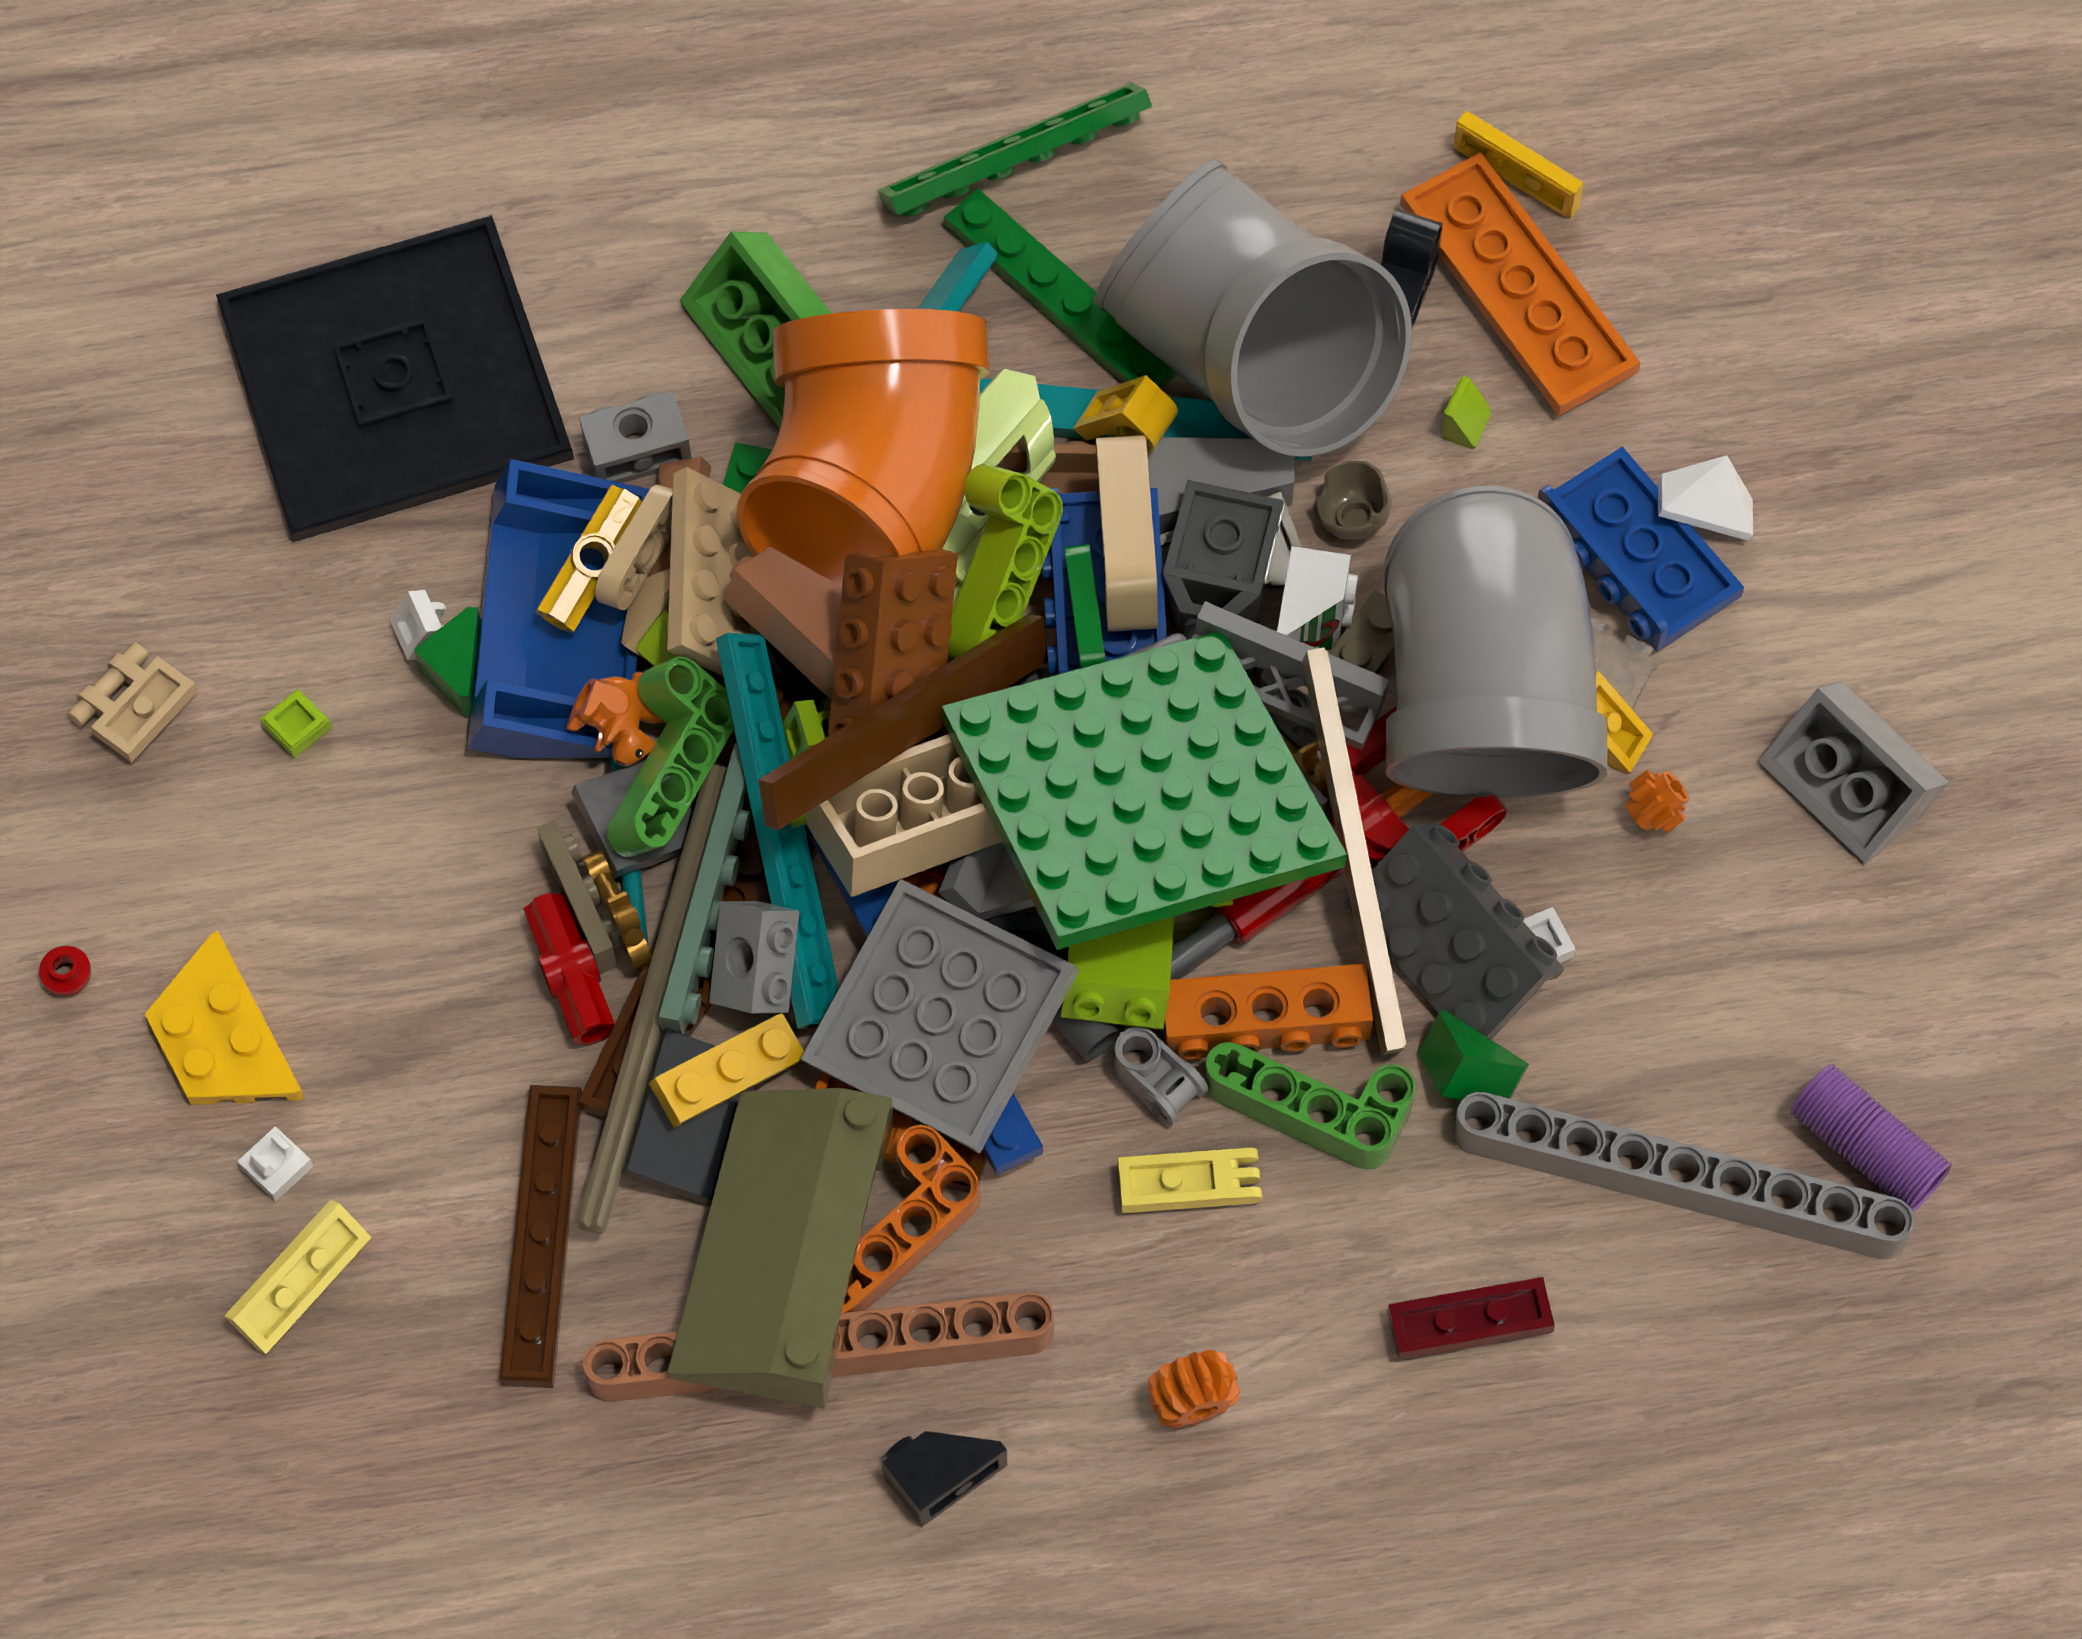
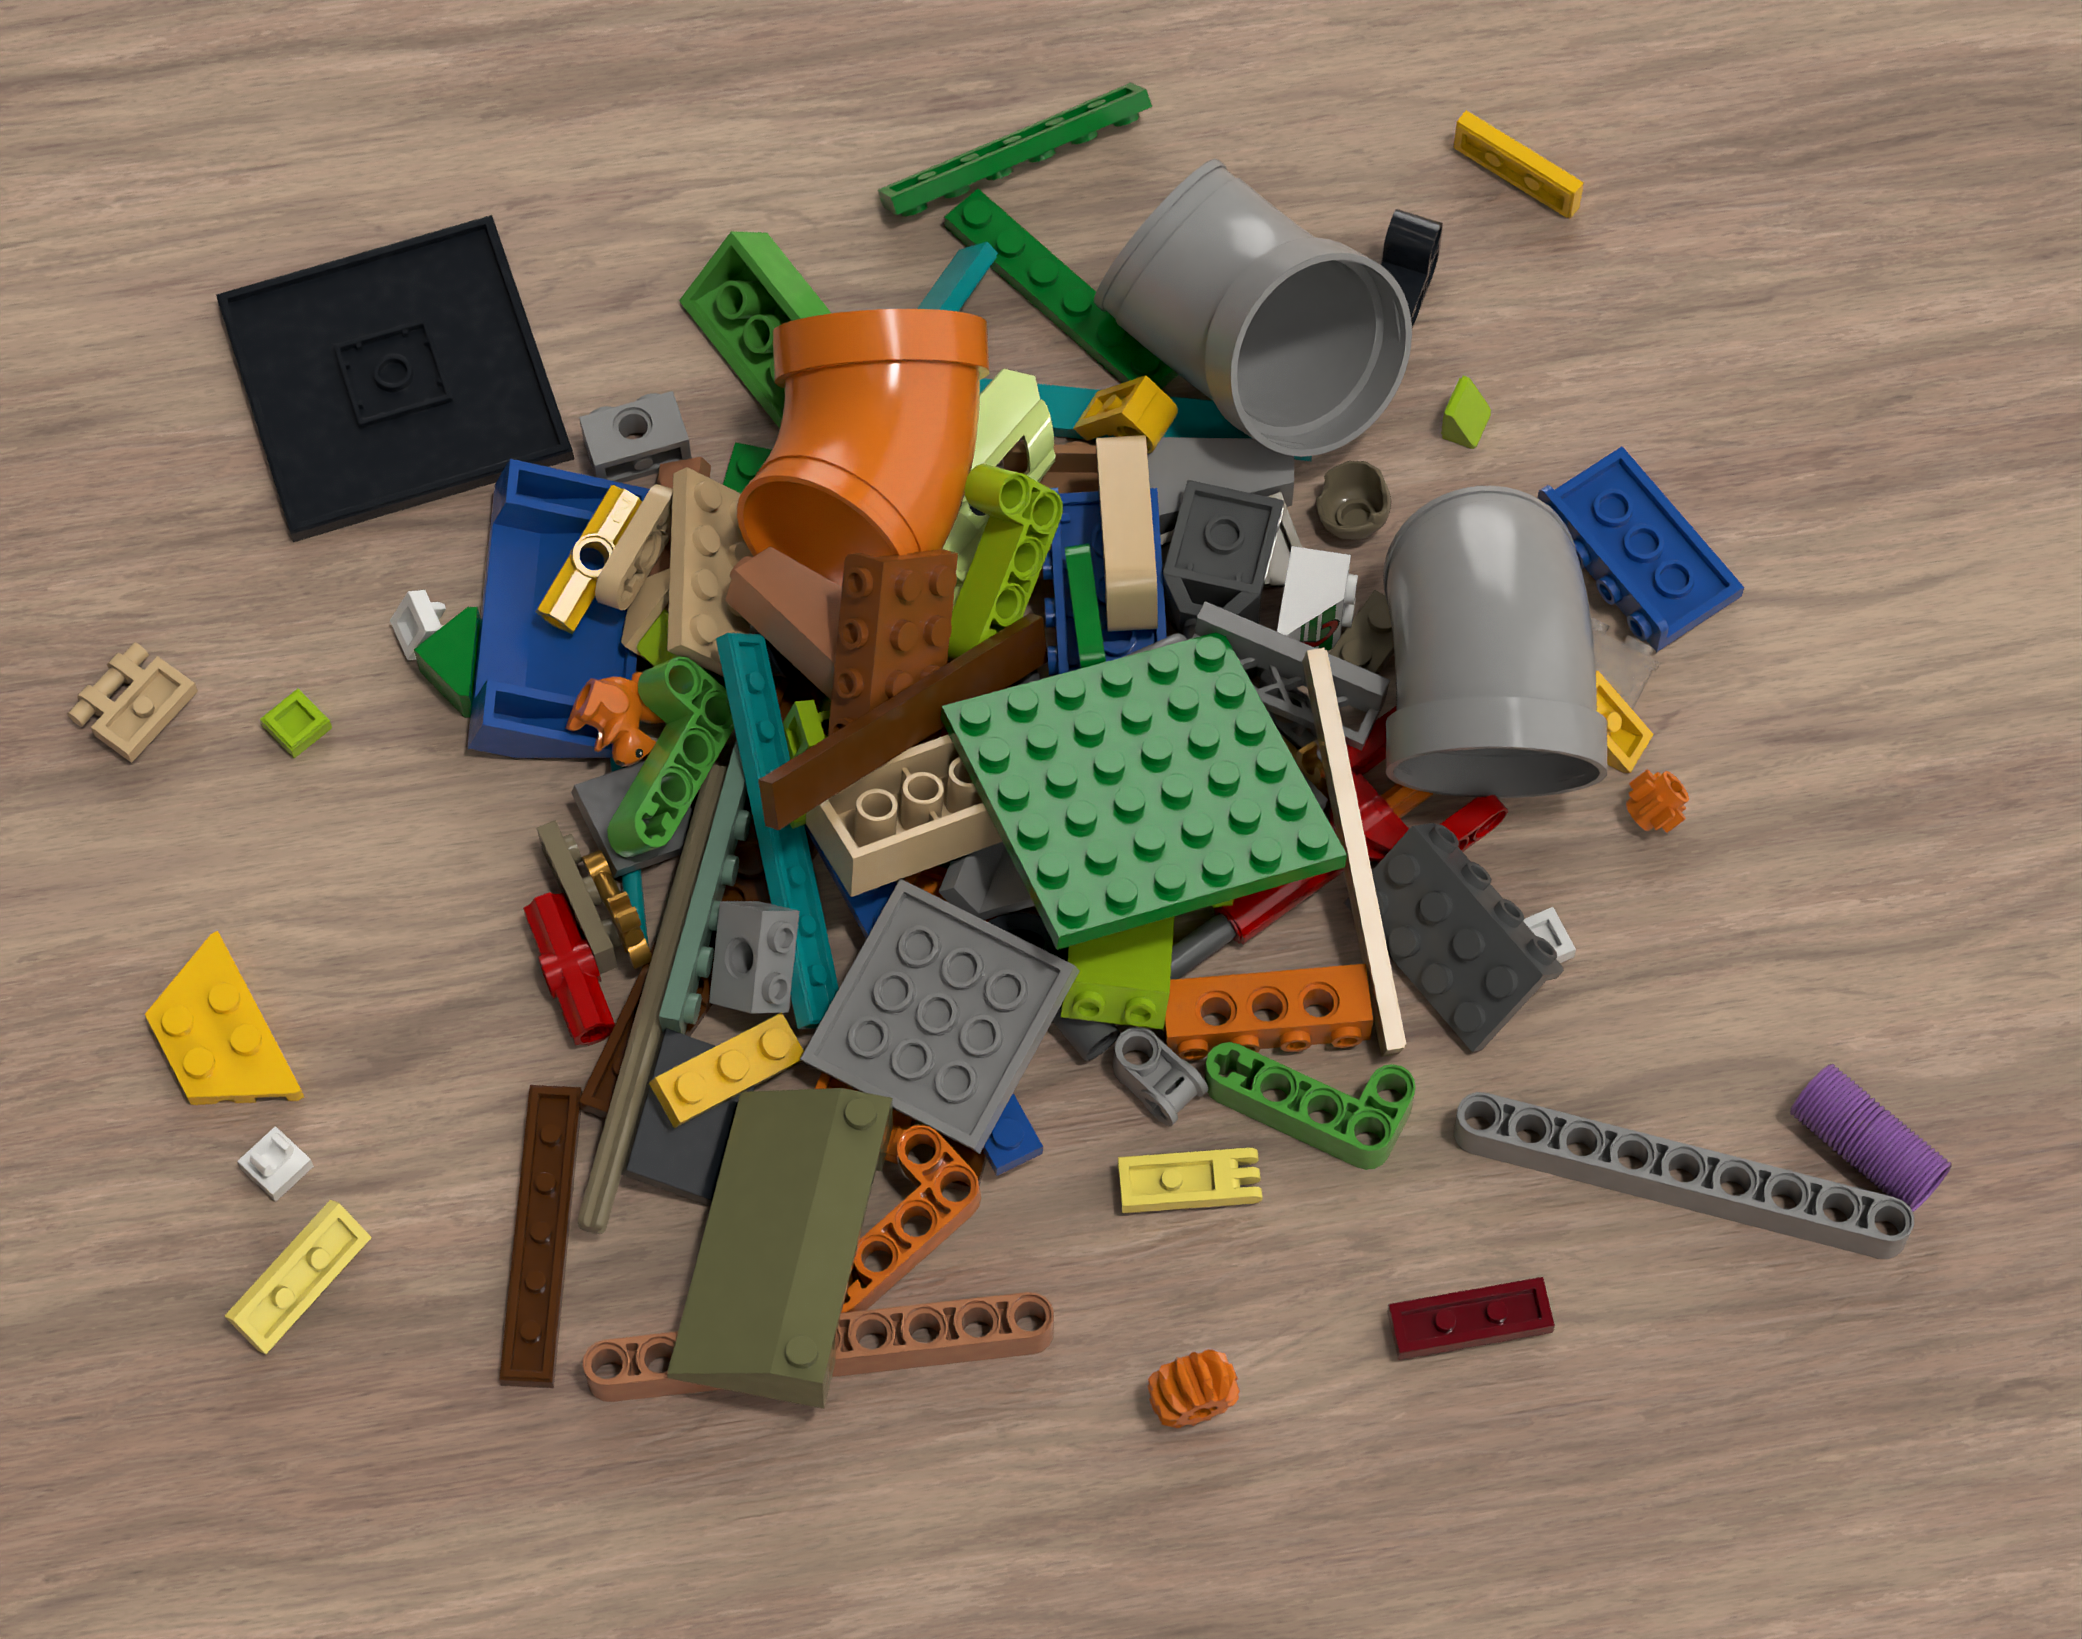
(66, 983): red plate -> none
(940, 1470): black slope -> none
(1468, 1061): green slope -> none
(1522, 285): orange plate -> none
(1708, 498): white slope -> none
(1852, 770): light grey slope -> none

